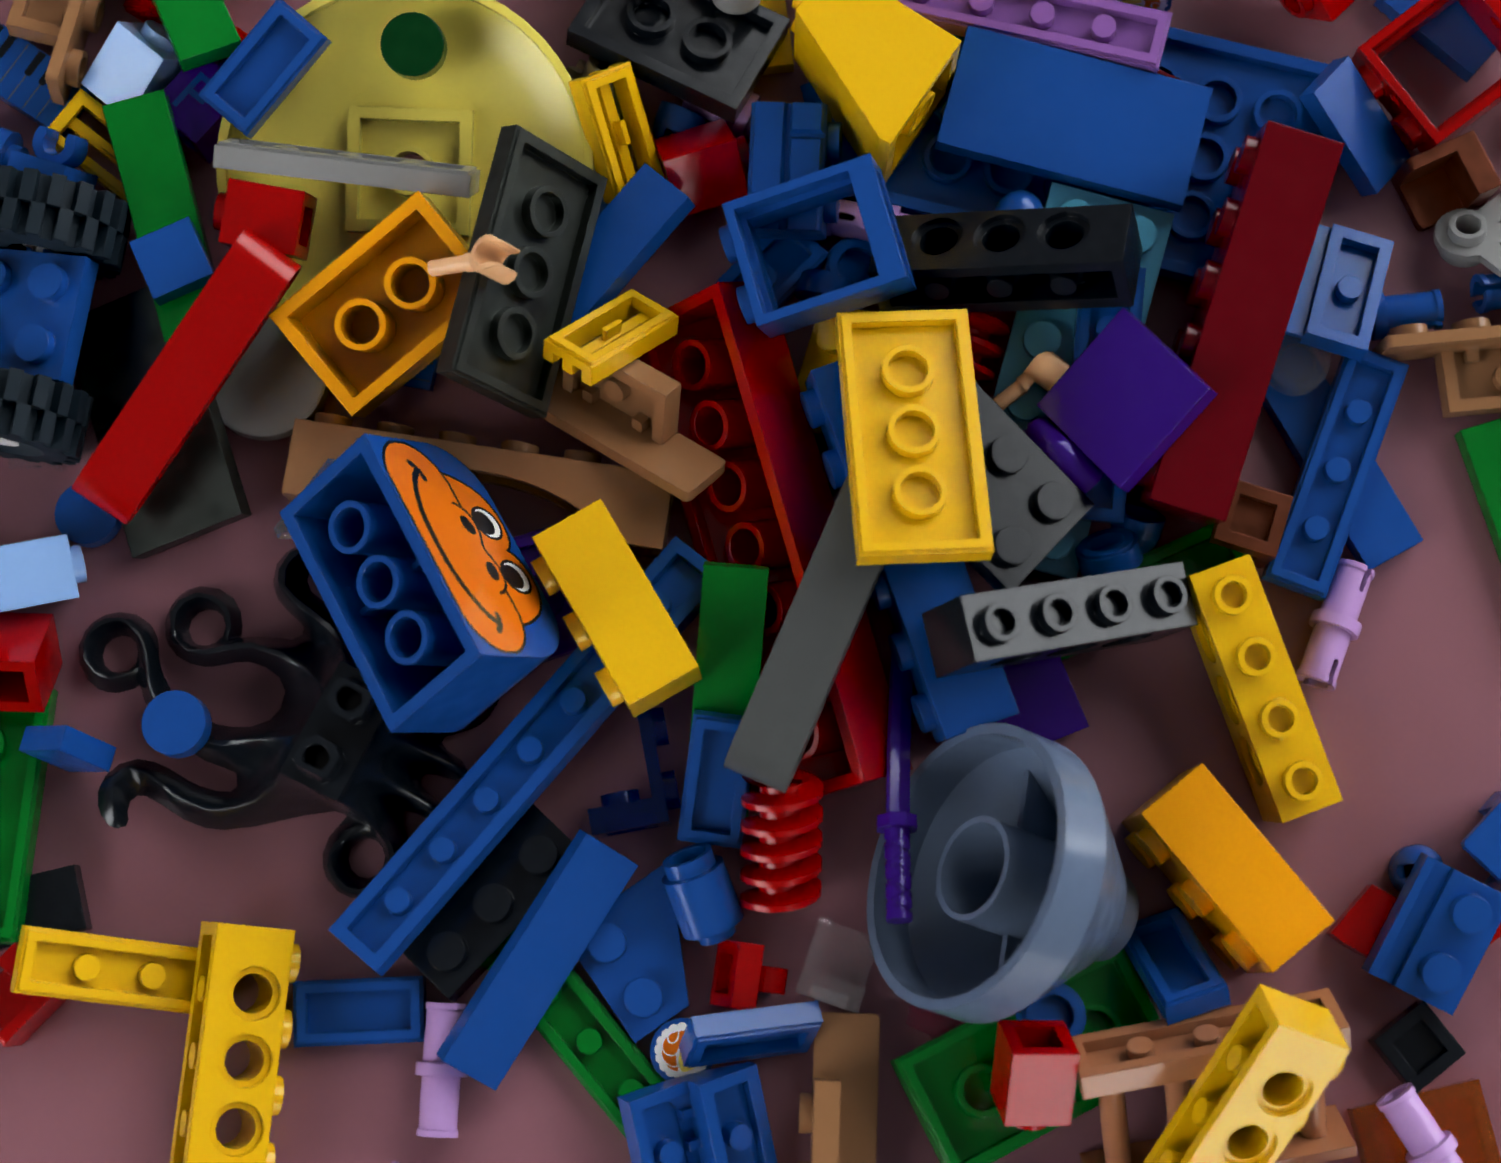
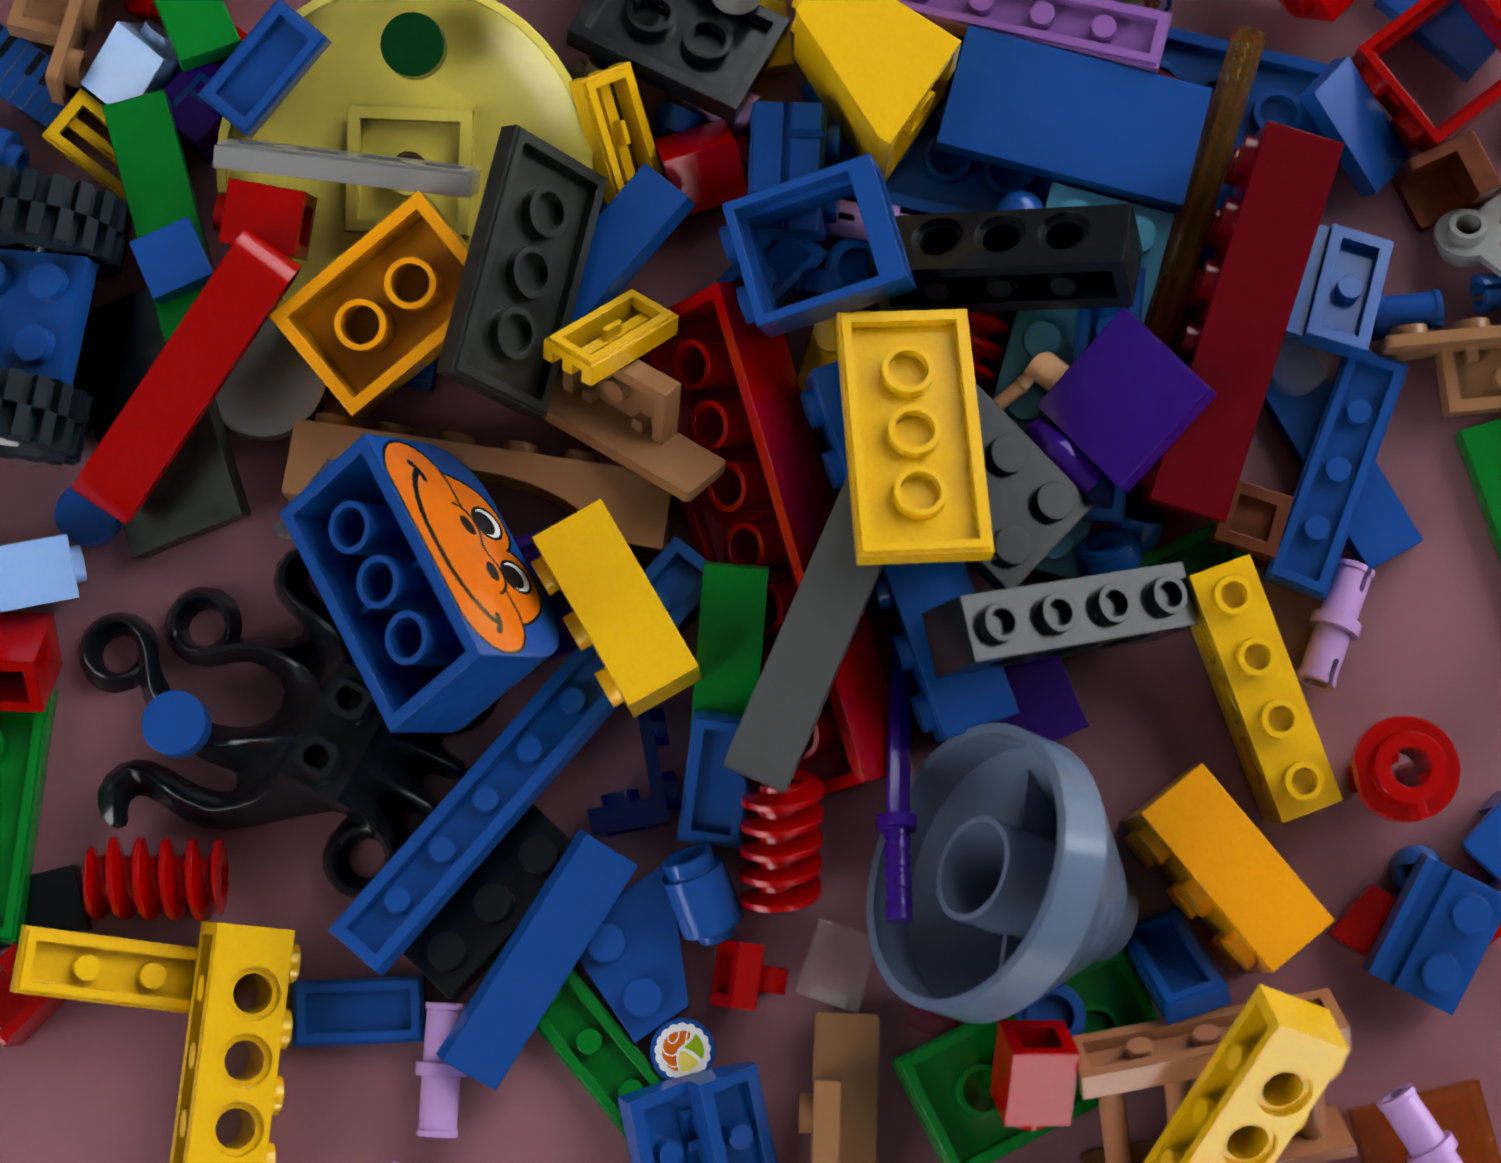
(50, 162): blue tile -> none
(67, 748): blue tile -> none
(156, 881): none -> red piece
(485, 258): light nougat hand -> none
(750, 1034): blue tile -> none
(1205, 182): none -> clear orange axle
(1417, 1045): black tile -> none
(1421, 785): none -> red piece

